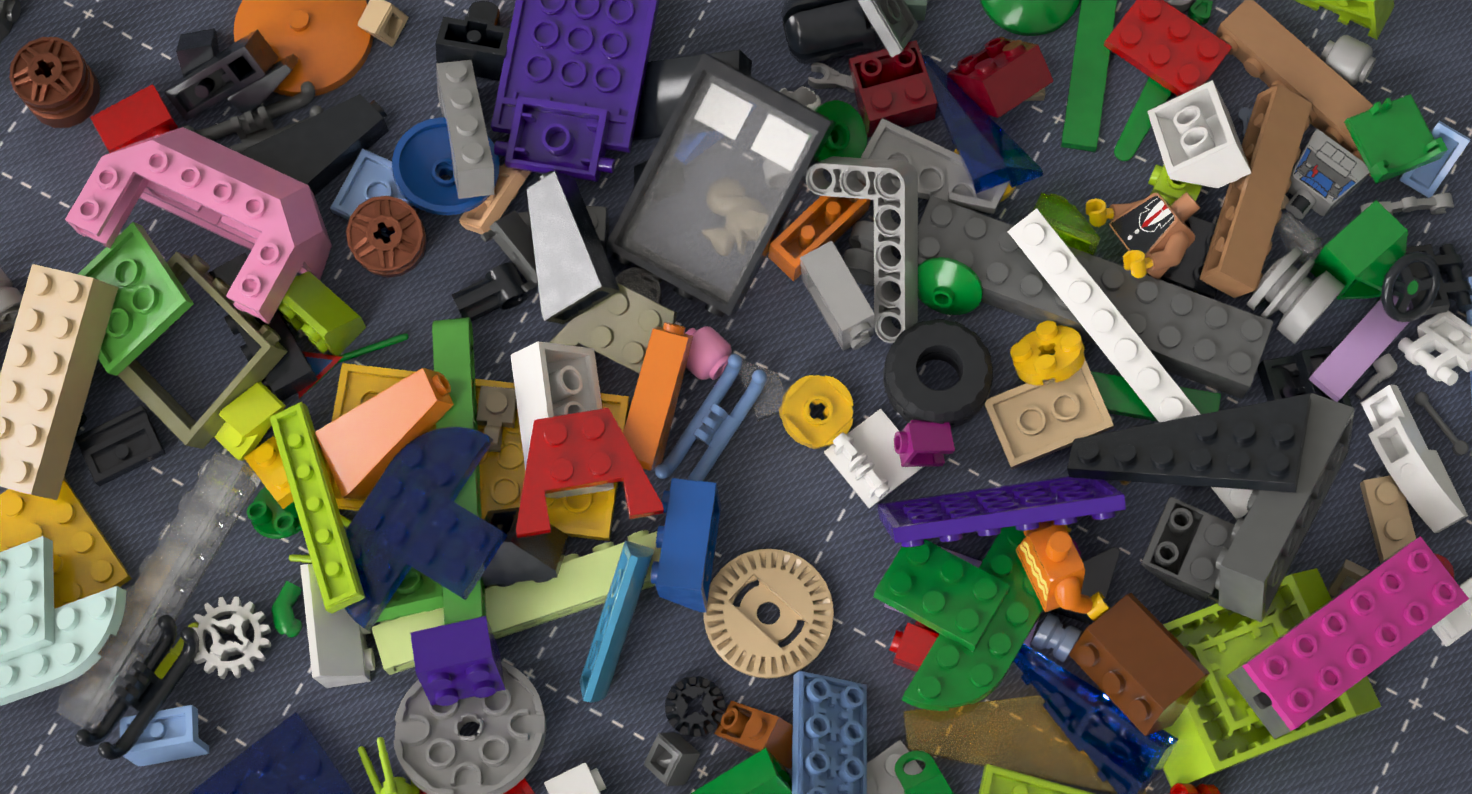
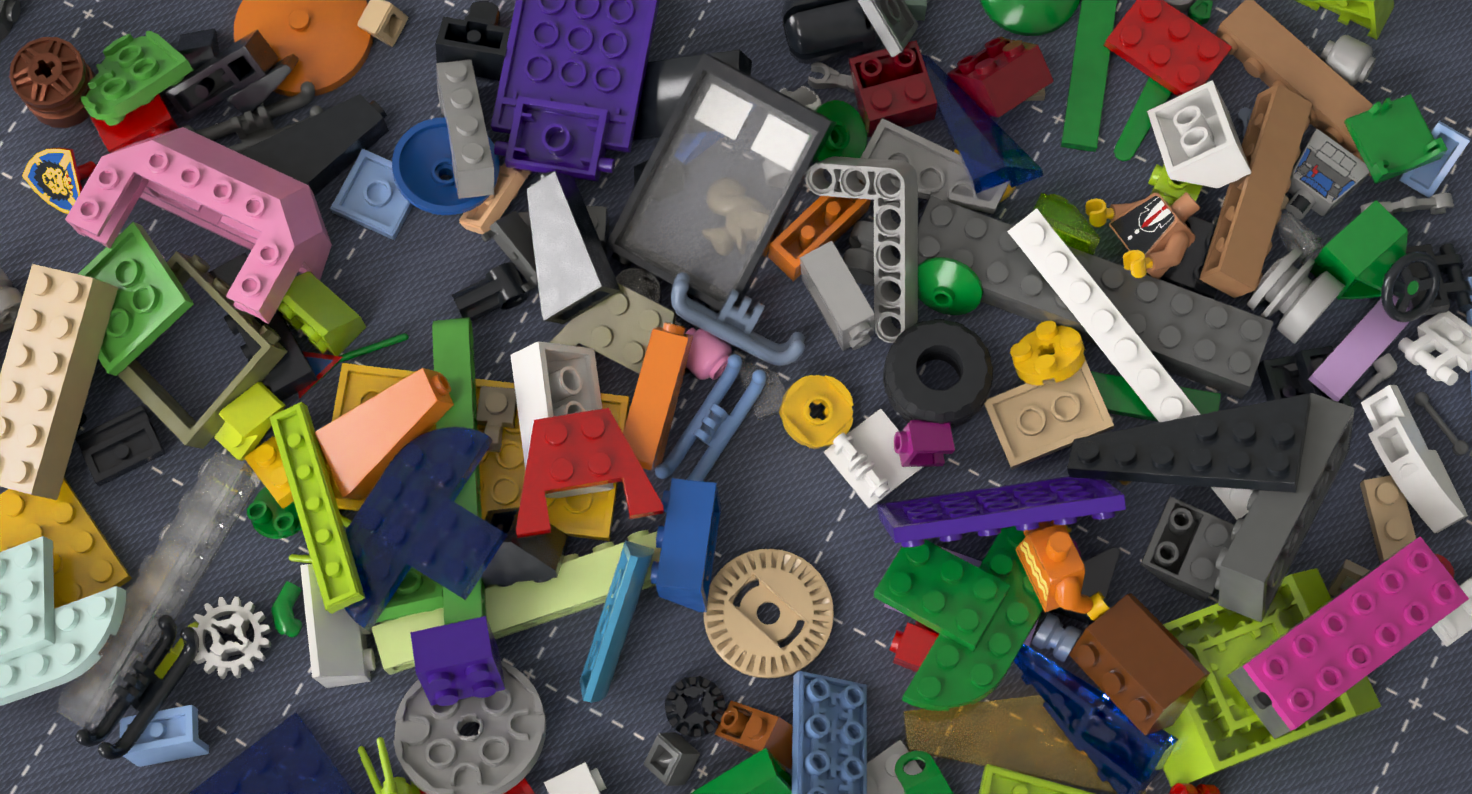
(57, 177): none -> shield
(133, 76): none -> bright green plate
(406, 243): copper wheel -> none
(735, 324): none -> sand blue piece

